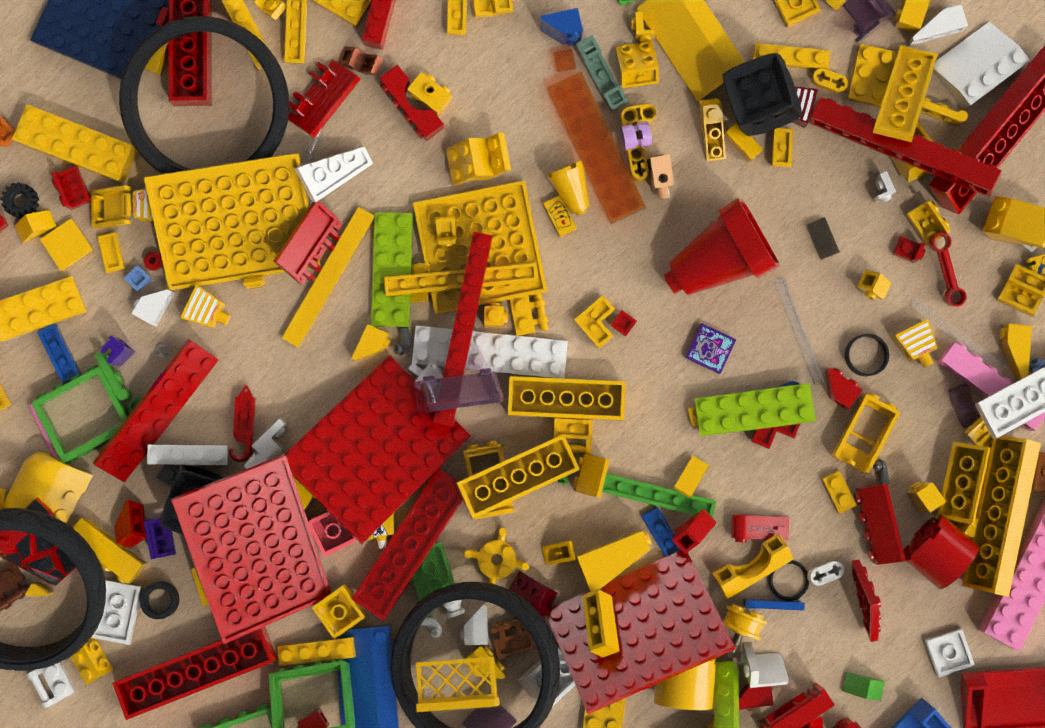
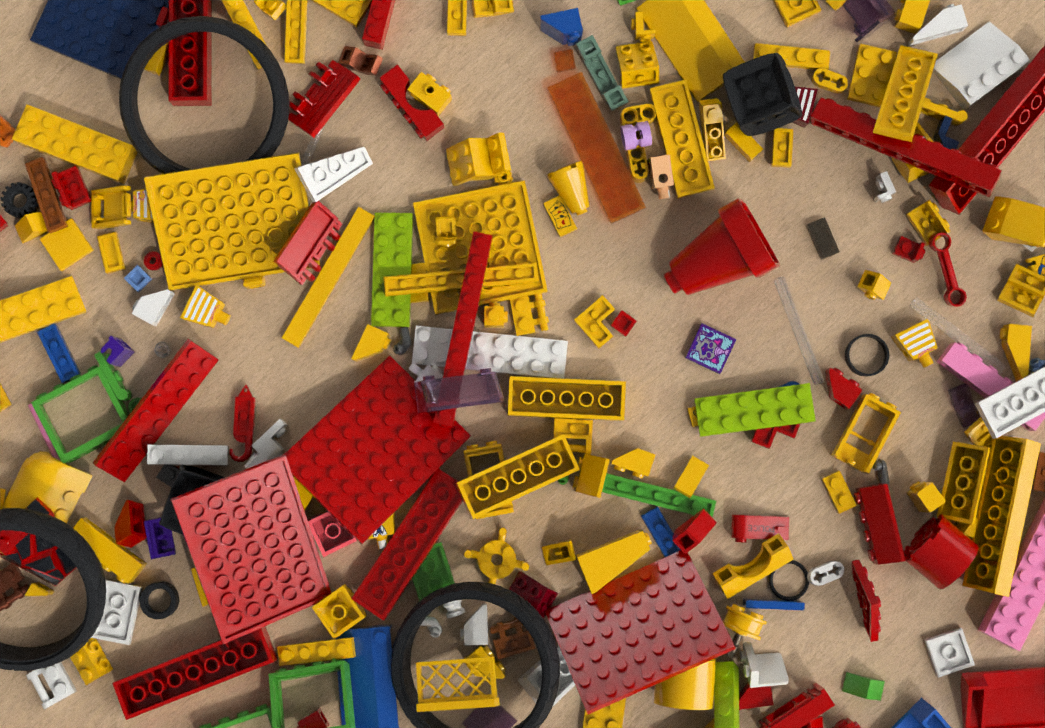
(46, 195): none -> dark orange plate
(508, 178): none -> yellow plate
(600, 623): yellow brick -> none
(636, 461): none -> yellow slope
(682, 138): none -> yellow plate
(940, 134): none -> dark blue slope

